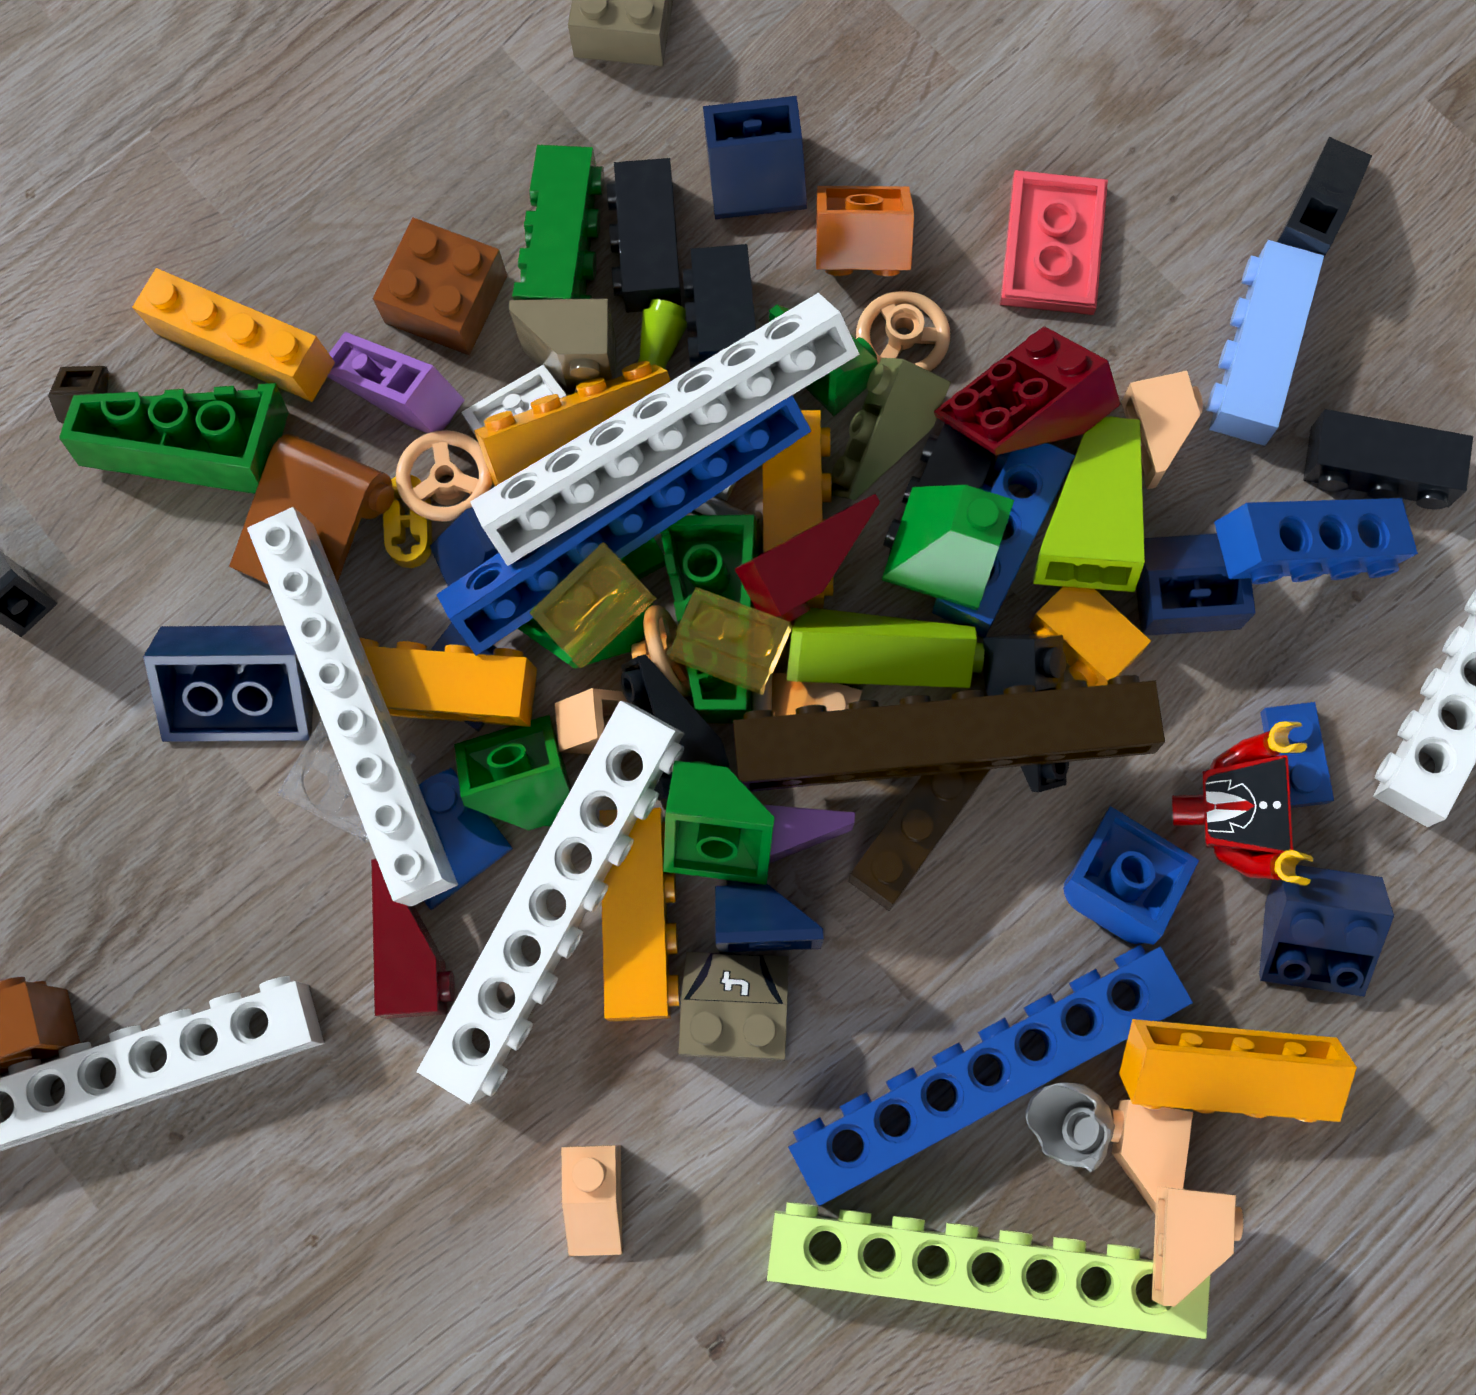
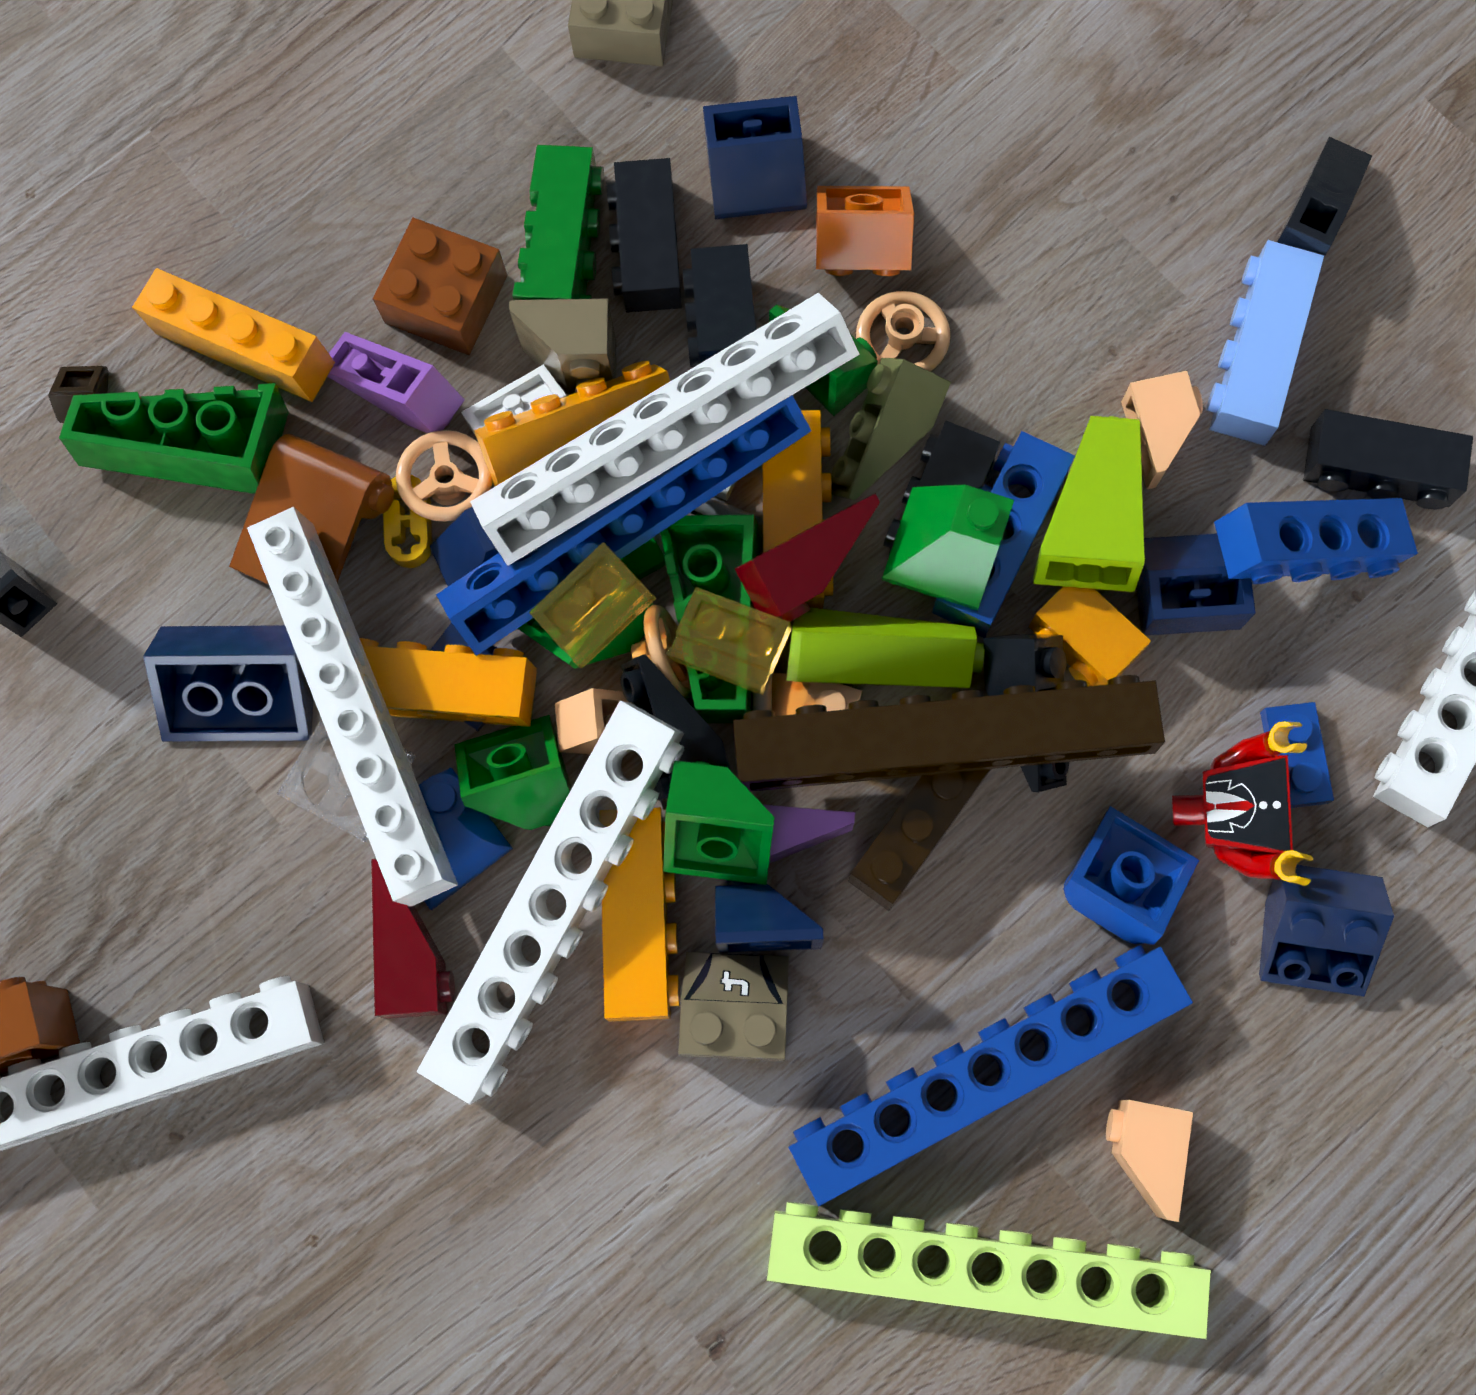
(592, 1199): light nougat slope -> none
(661, 331): lime cone -> none
(1034, 395): dark red slope -> none
(1054, 242): coral tile -> none
(1071, 1124): light grey hair -> none
(1191, 1239): light nougat slope -> none
(1236, 1071): light orange brick -> none

